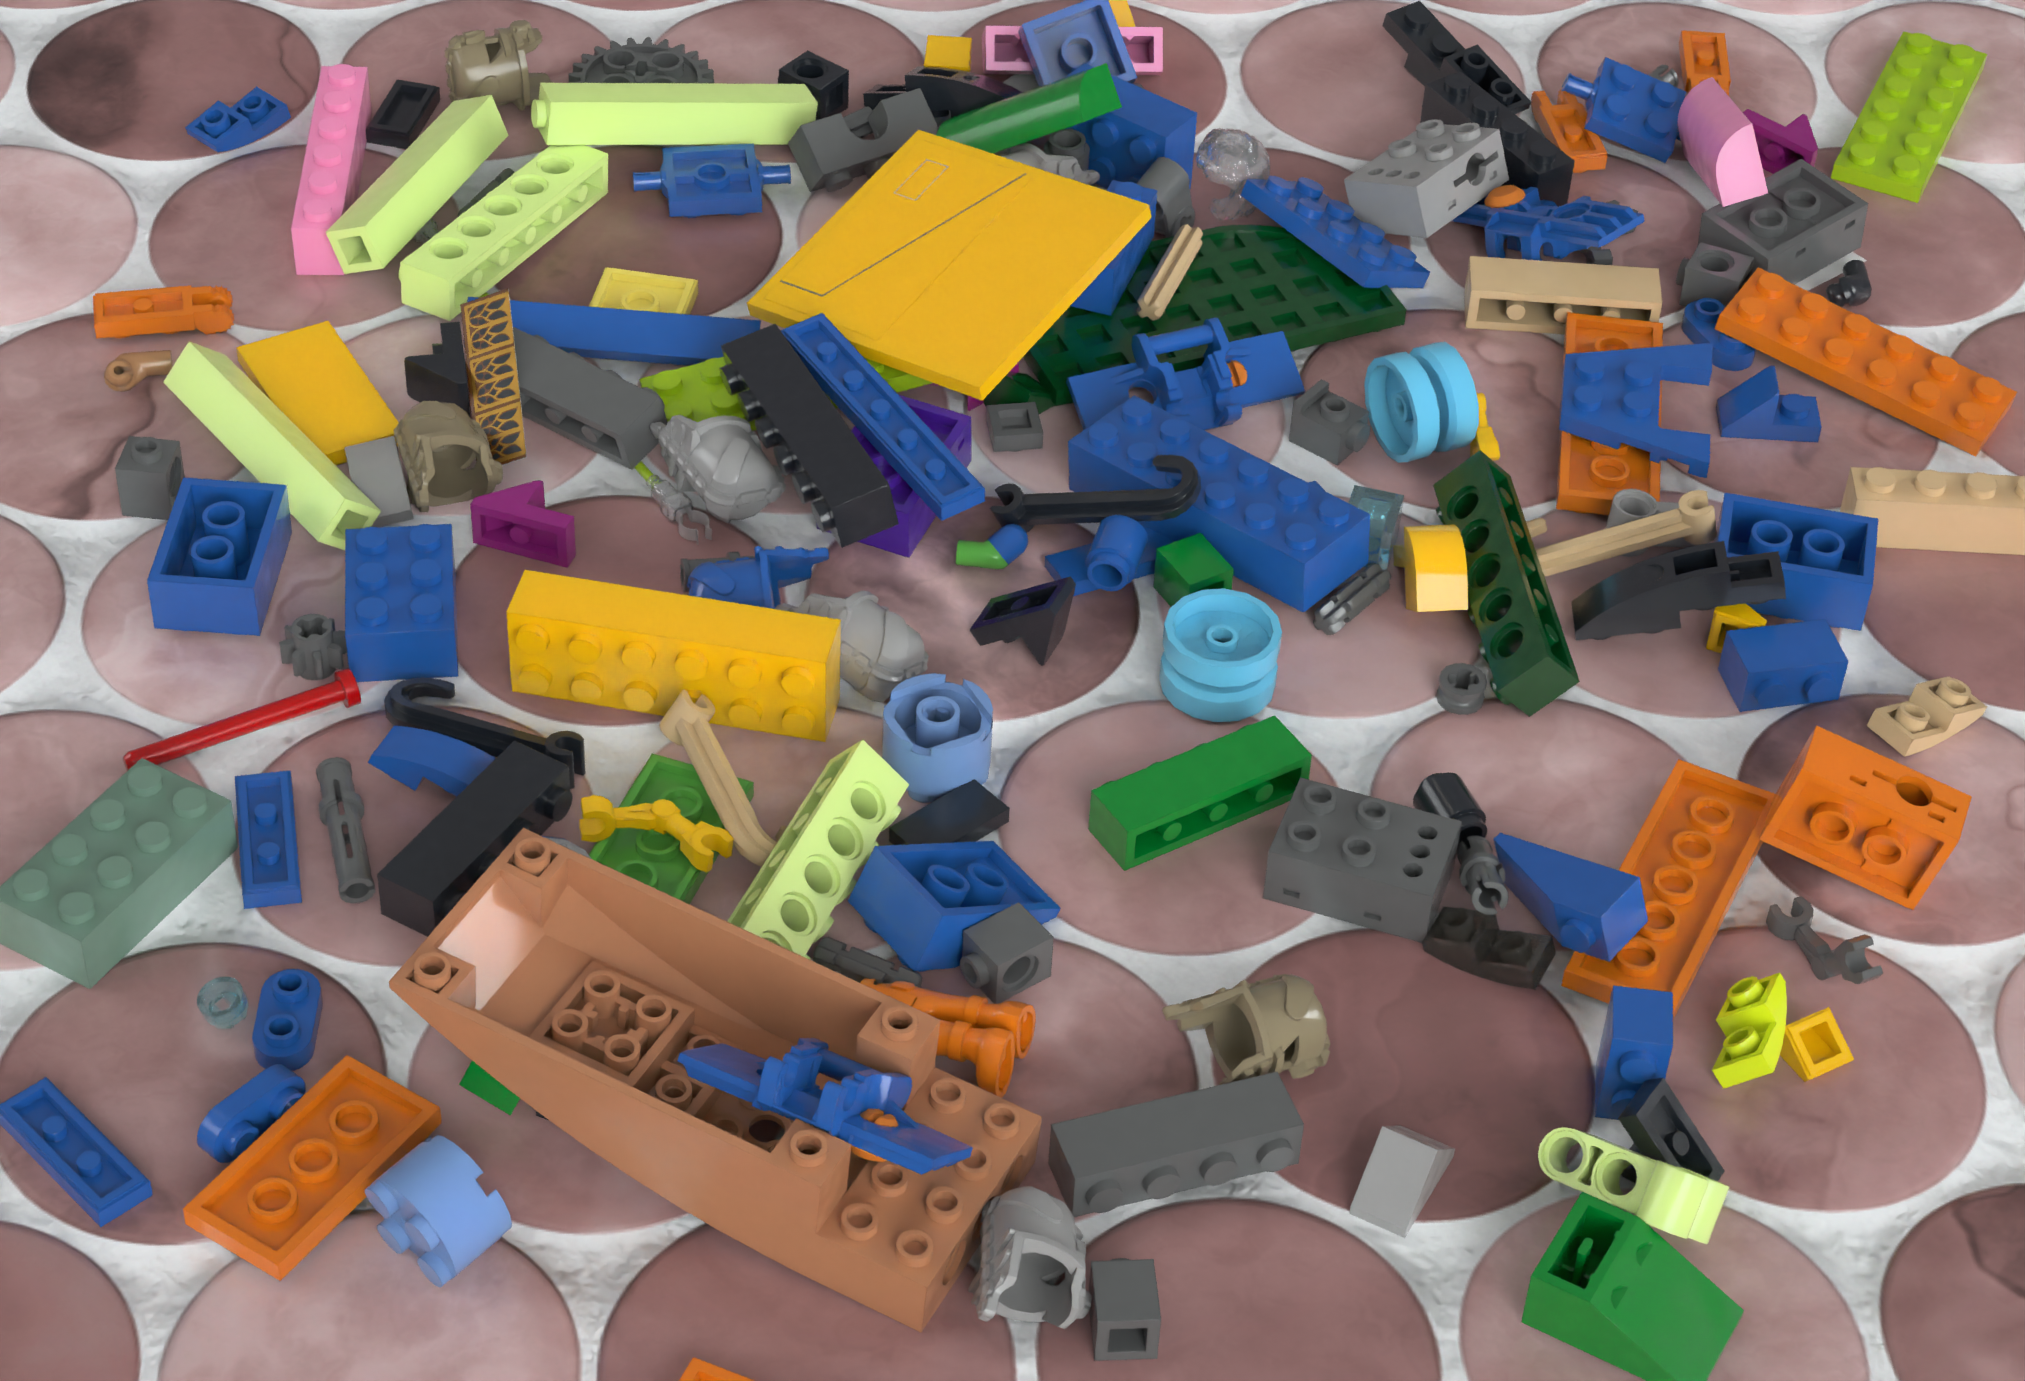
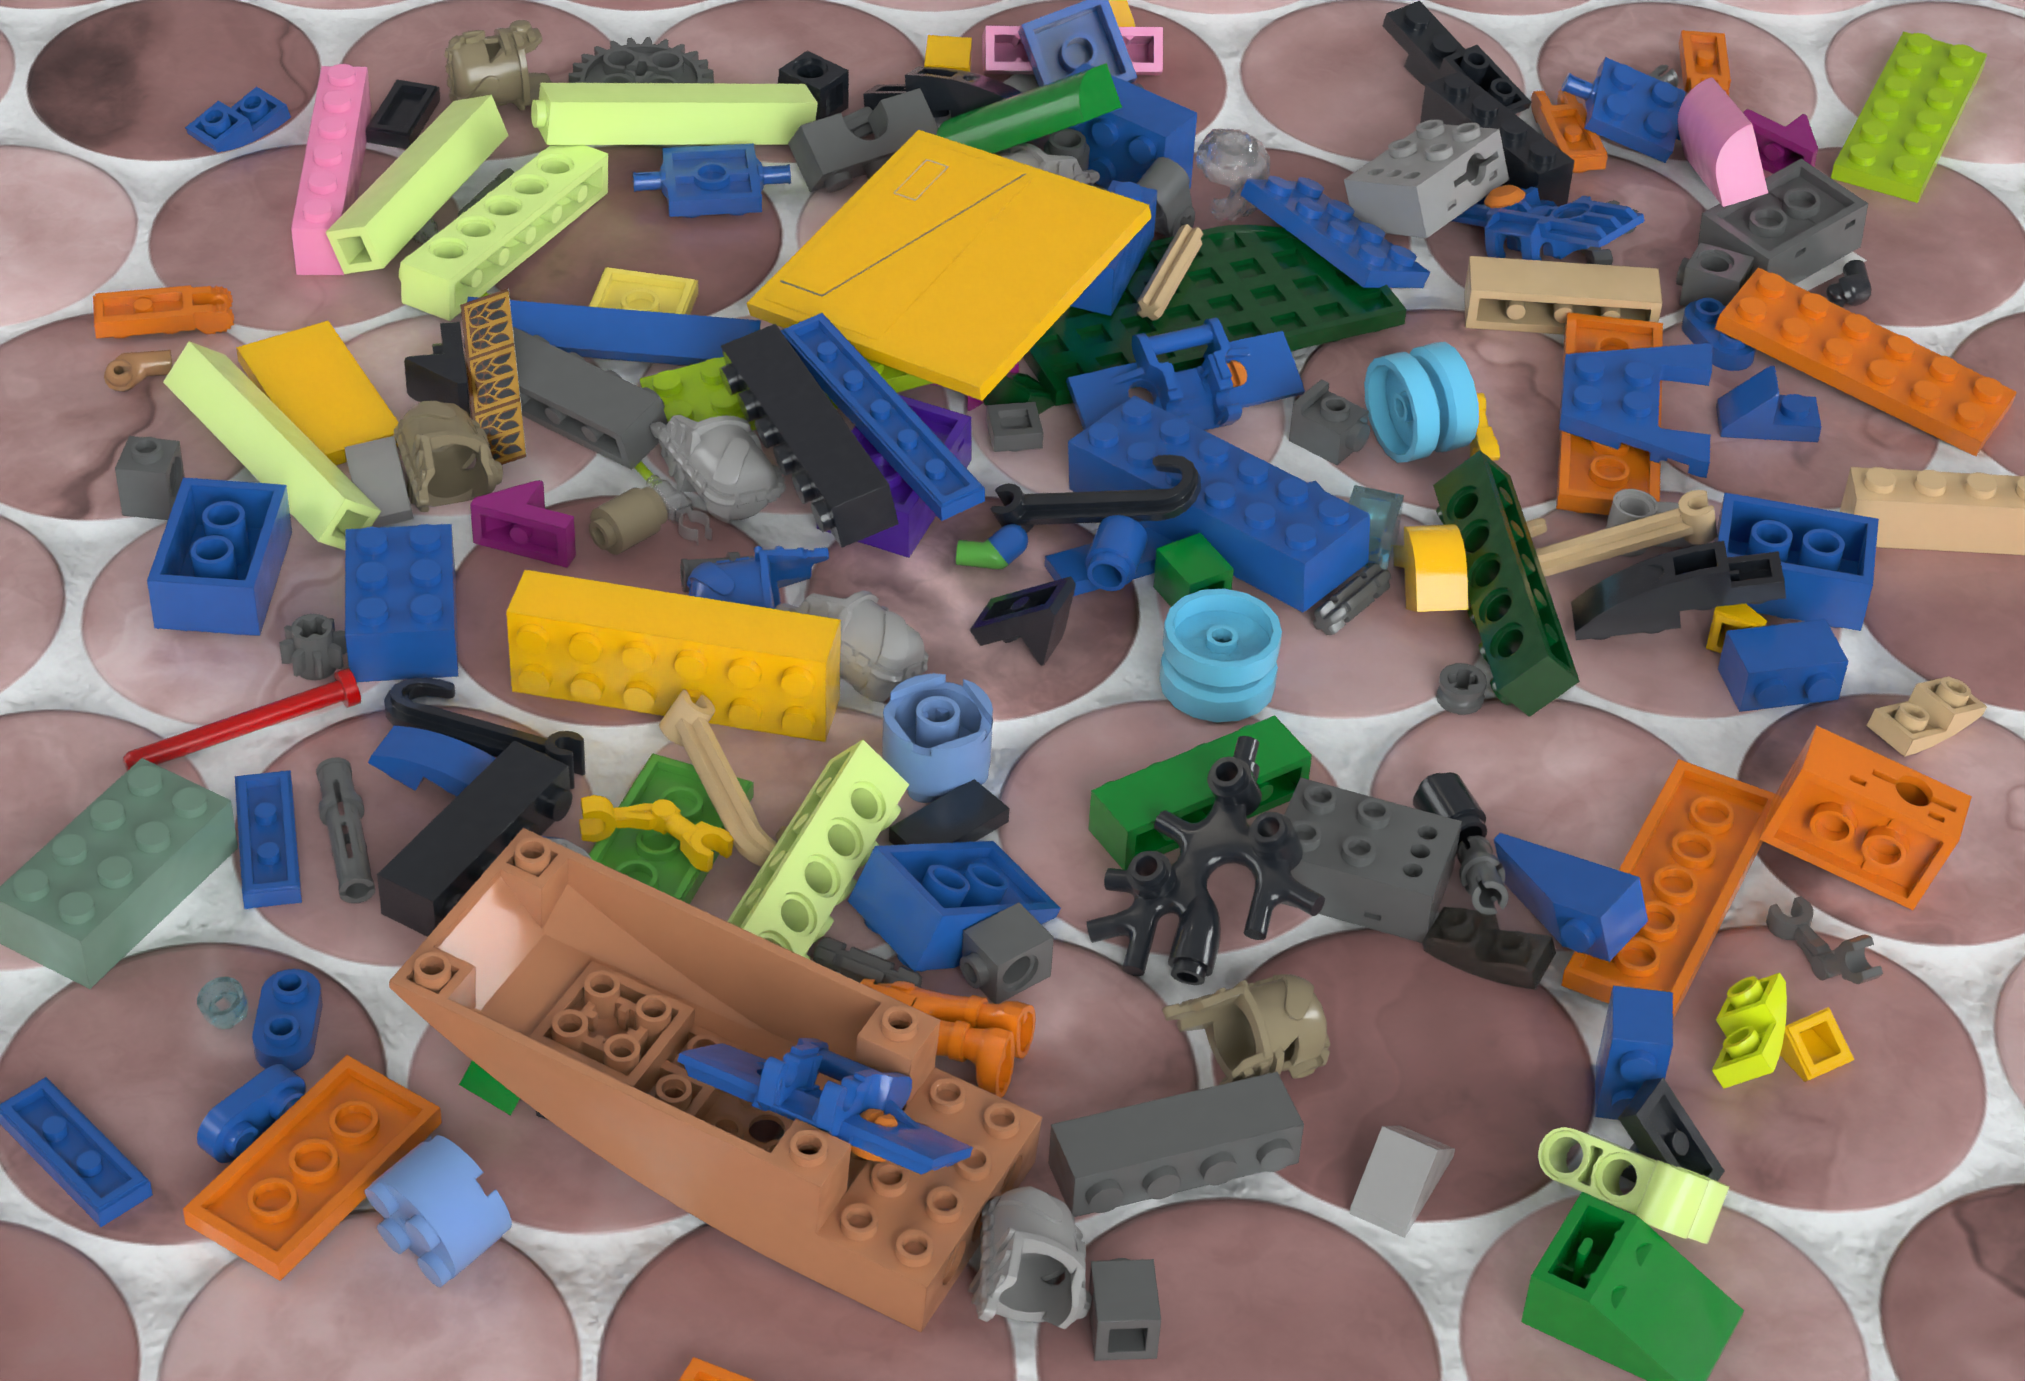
(627, 519): none -> dark tan brick
(1223, 837): none -> black plant

